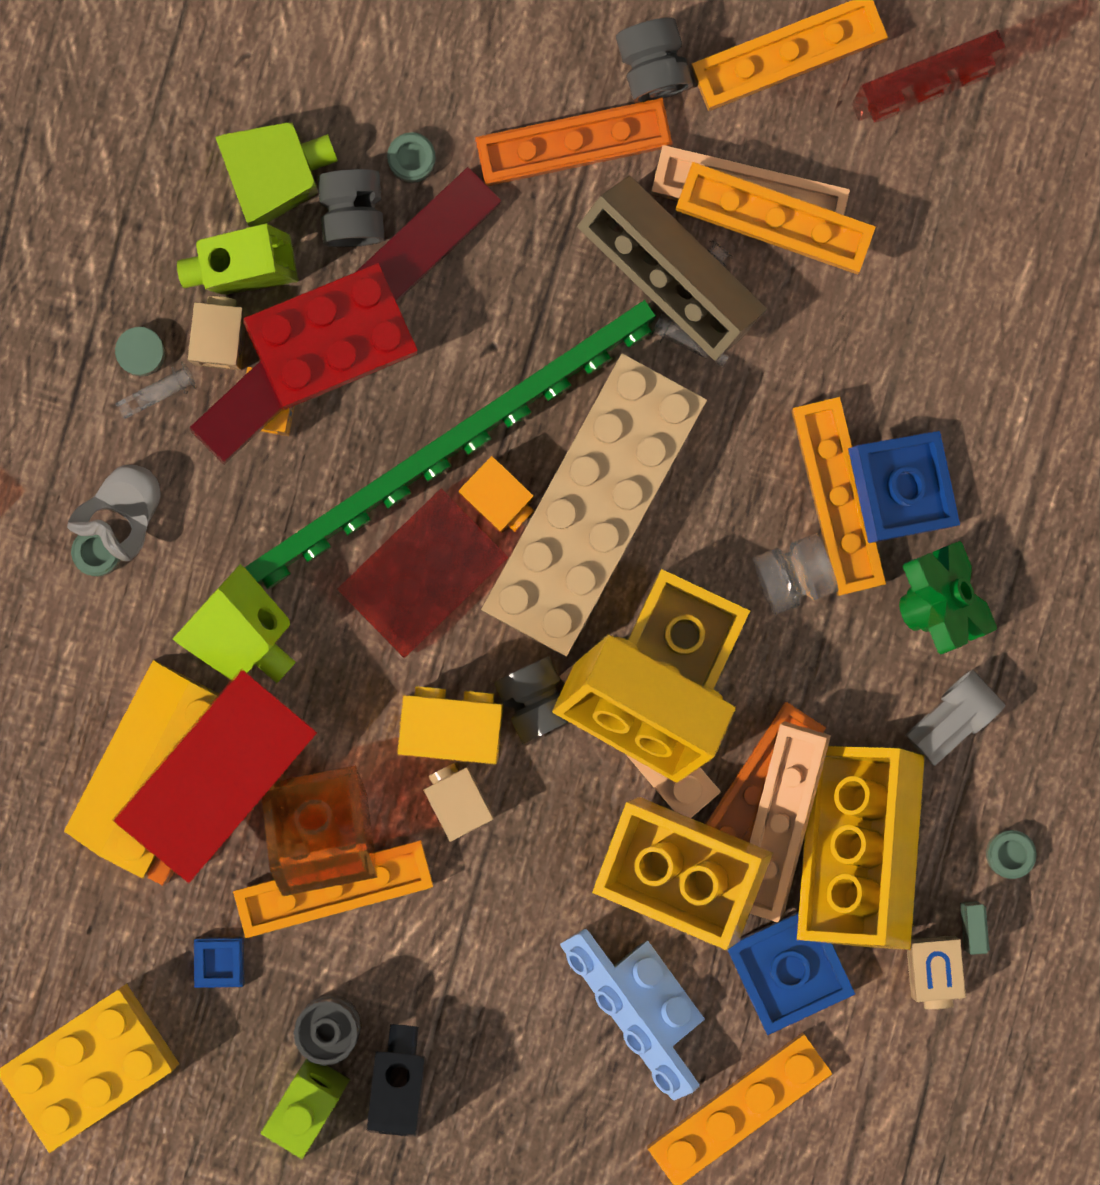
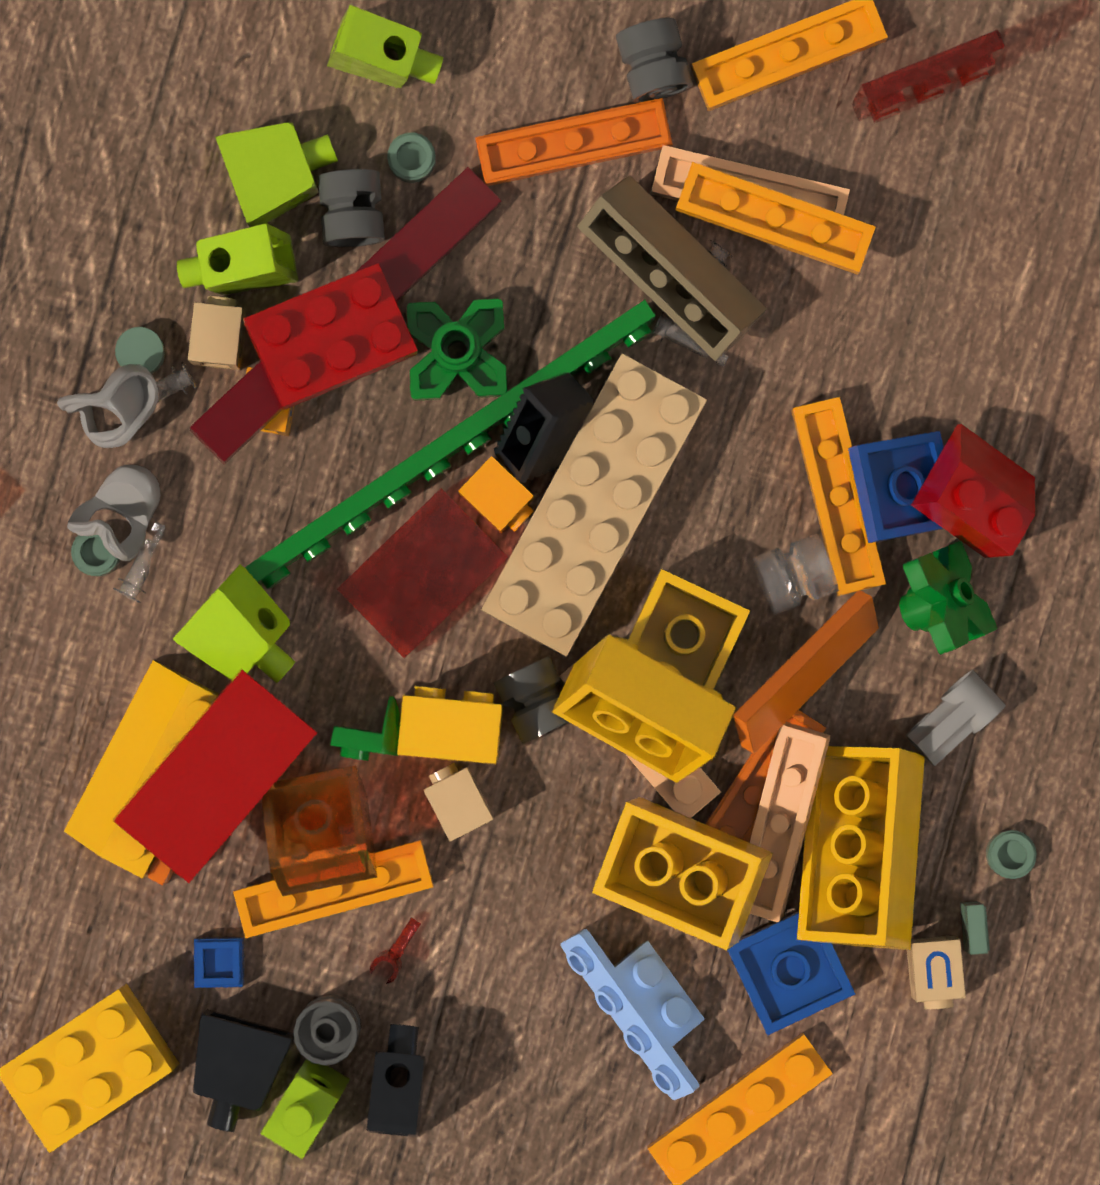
(127, 393): none -> light grey piece
(140, 568): none -> clear piece
(237, 1065): none -> black torso
(359, 743): none -> green plate
(361, 48): none -> lime torso
(397, 950): none -> clear red hand
(437, 332): none -> green plant
(543, 426): none -> black brick
(805, 672): none -> orange tile
(978, 495): none -> red slope

